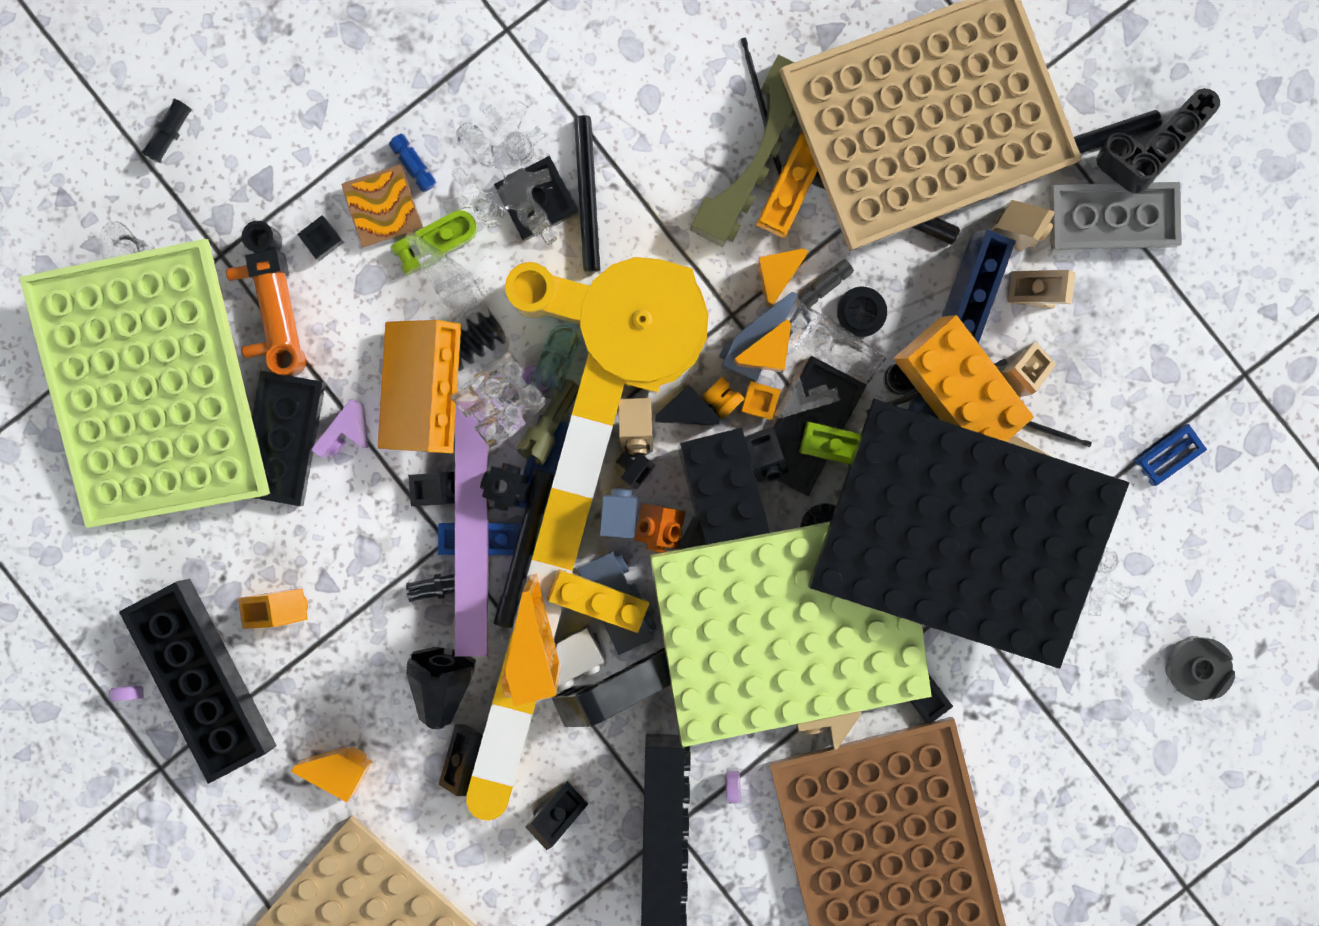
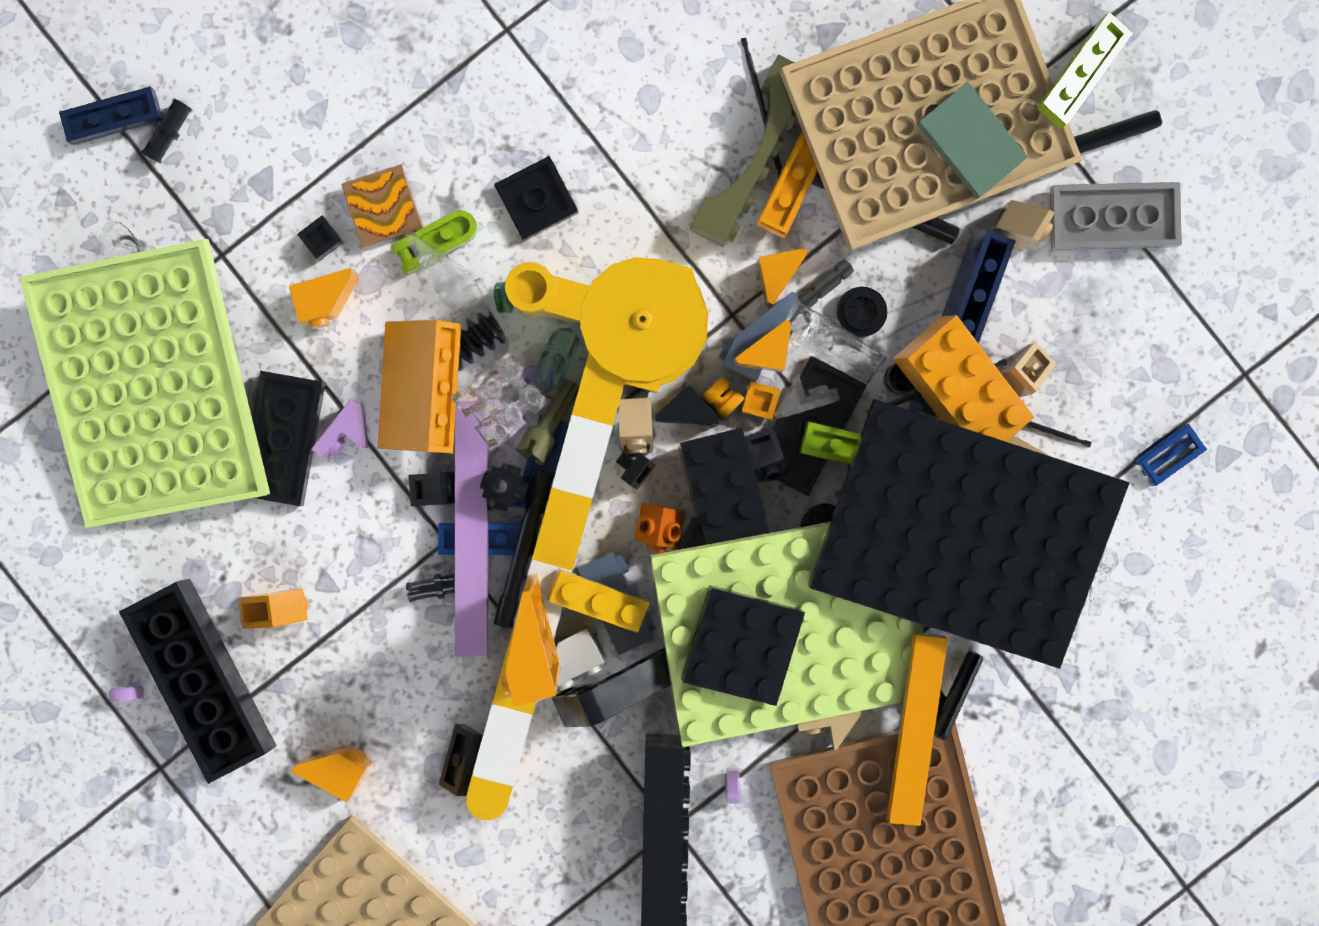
(110, 115): none -> dark blue plate
(269, 271): orange piece -> none
(322, 297): none -> light orange slope
(412, 162): blue axle -> none
(438, 684): black cone -> none
(502, 303): none -> clear green tile
(517, 183): clear plant -> none
(556, 815): black slope -> none
(587, 193): black axle -> none
(619, 514): sand blue brick -> none
(742, 645): none -> black plate
(917, 729): none -> light orange tile
(957, 694): none -> black axle
(972, 140): none -> sand green tile
(1041, 287): tan slope -> none
(1084, 70): none -> plate
(1168, 140): black beam -> none
(1219, 666): dark grey plate -> none

